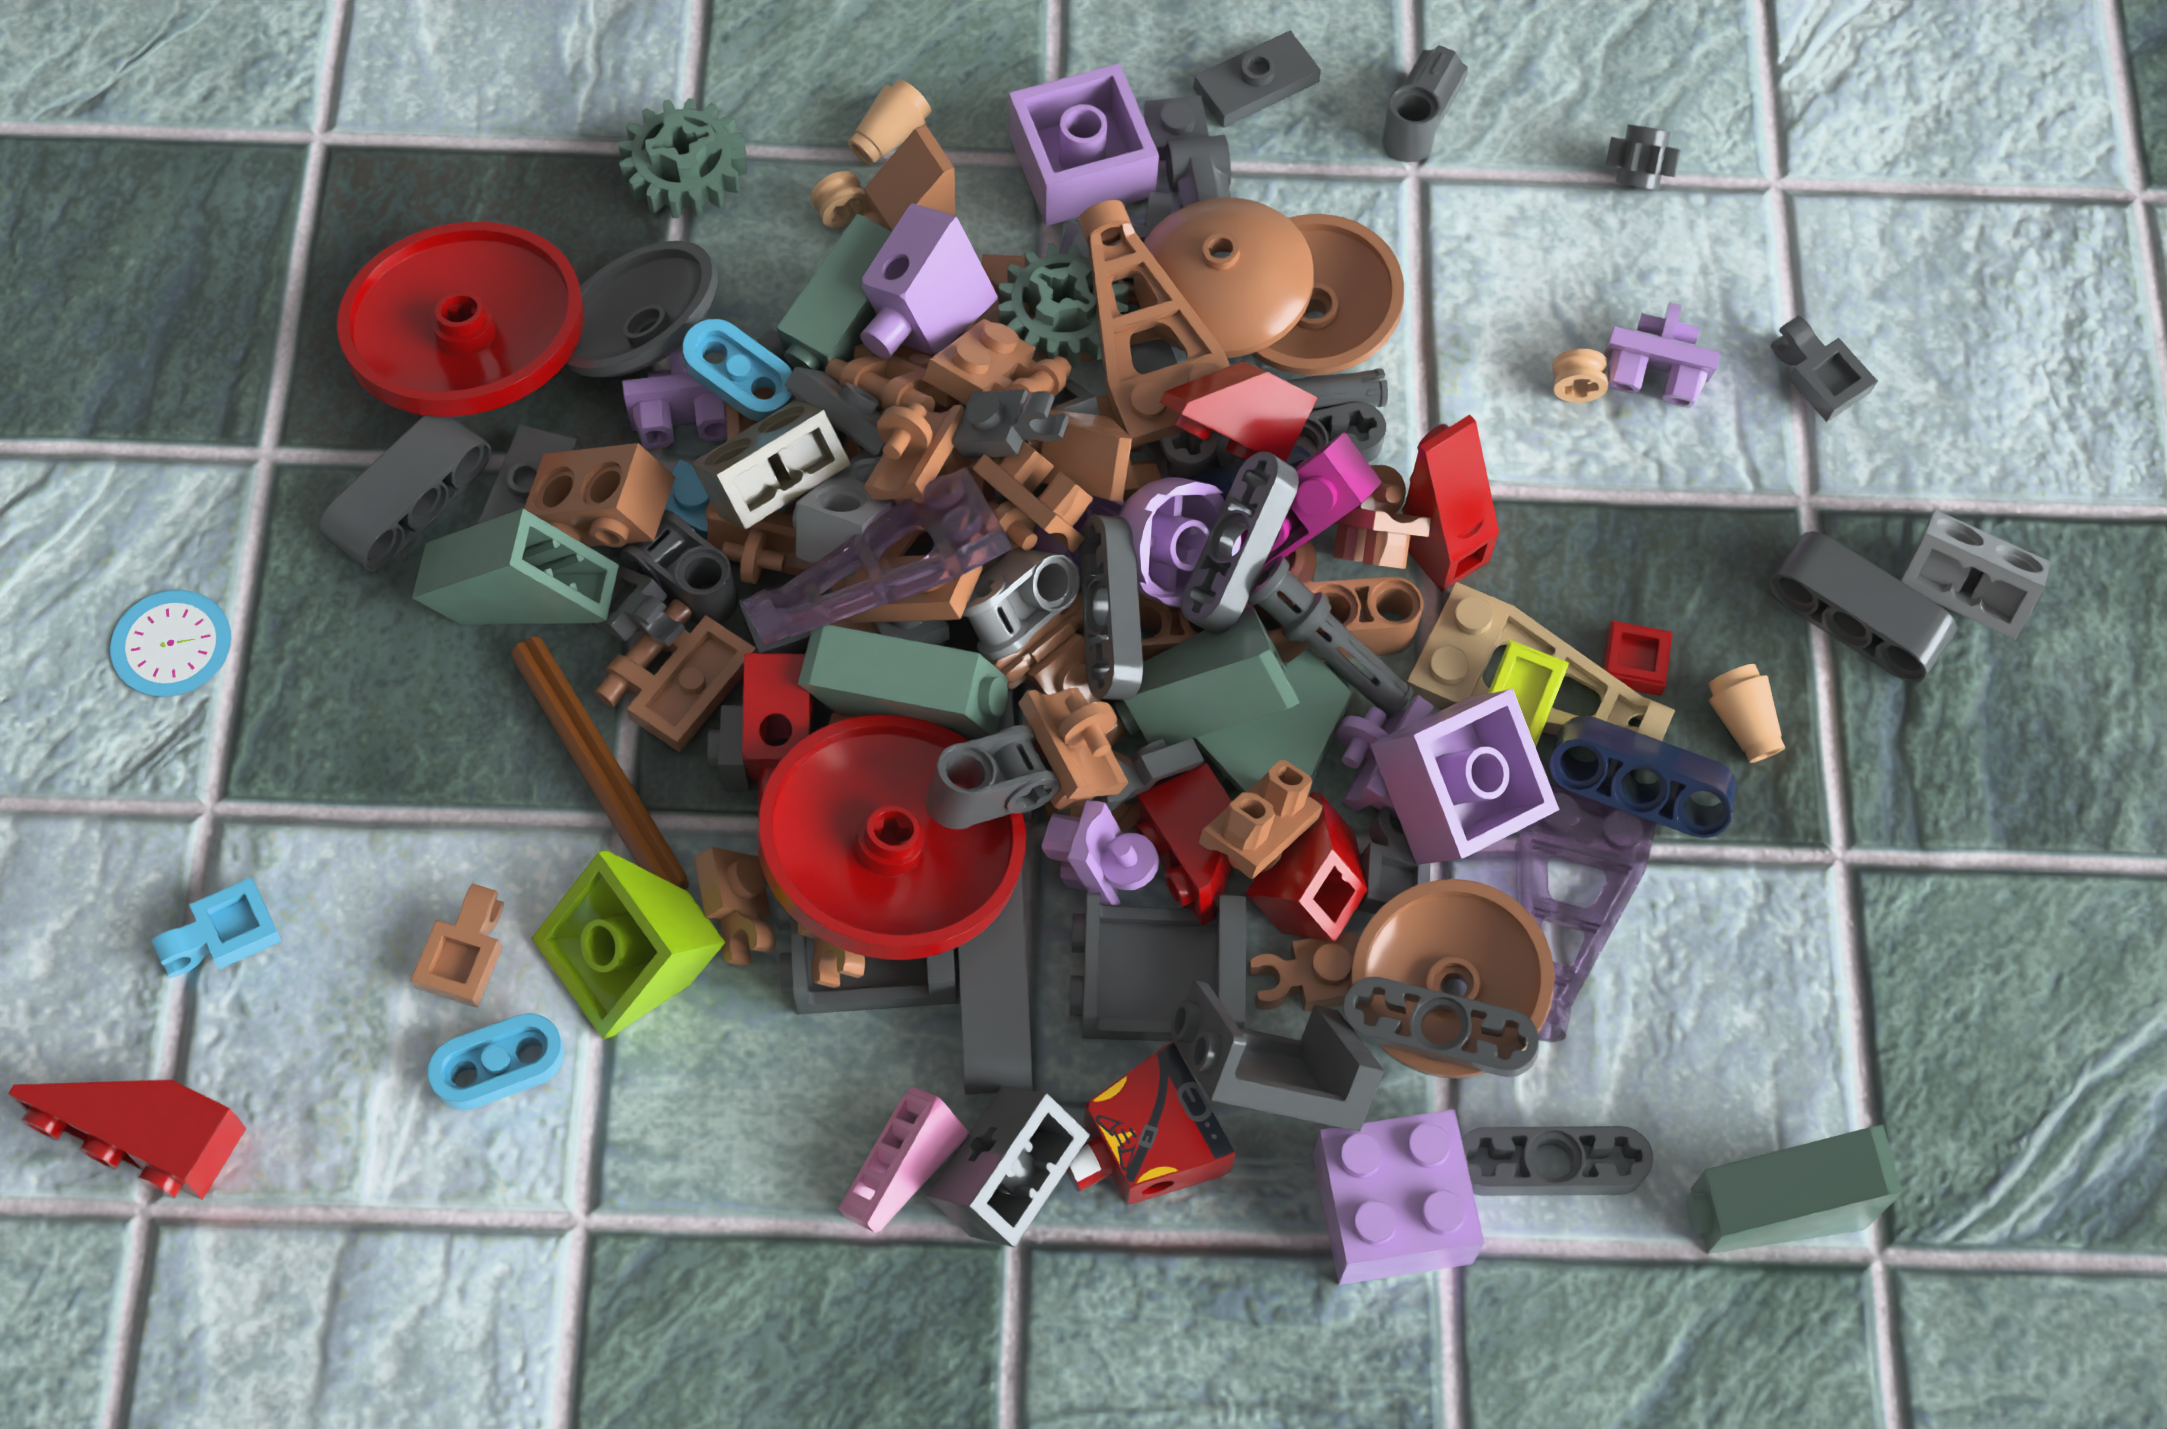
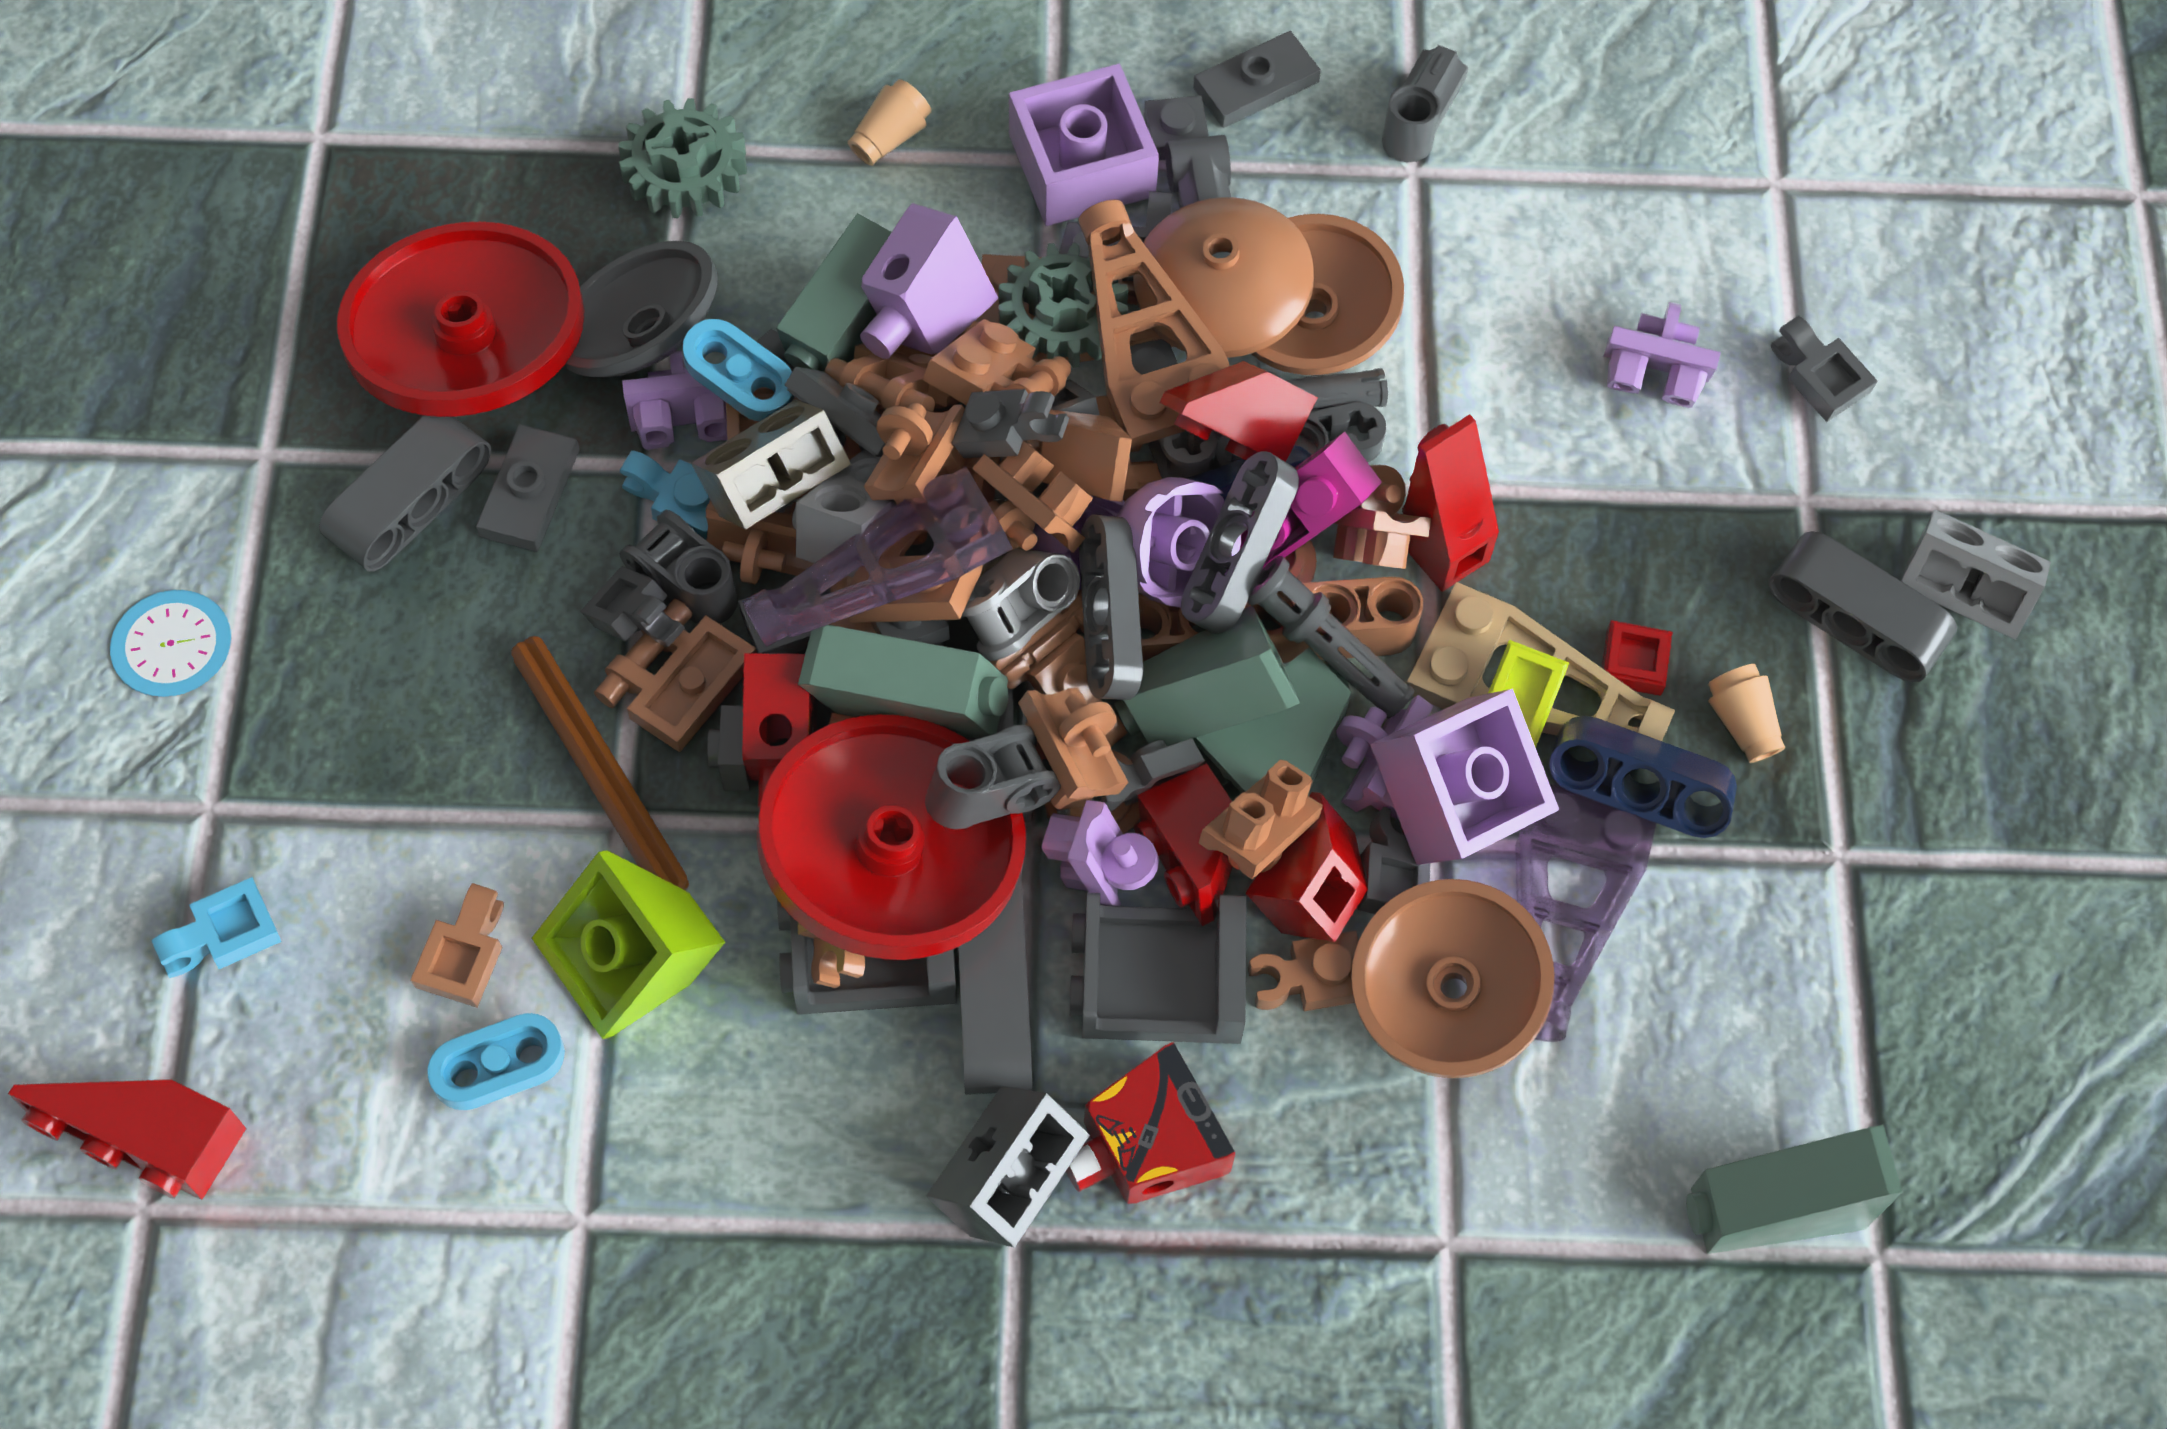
(515, 574): sand green slope -> none
(602, 494): nougat brick -> none
(737, 896): nougat plate -> none
(838, 199): light nougat bush -> none
(903, 1158): bright pink slope -> none
(913, 174): nougat slope -> none
(1317, 1079): dark grey panel -> none
(1397, 1197): lavender brick -> none
(1494, 1024): dark grey beam -> none
(1580, 375): light nougat bush -> none
(1602, 1177): dark grey beam -> none
(1643, 157): dark grey gear -> none

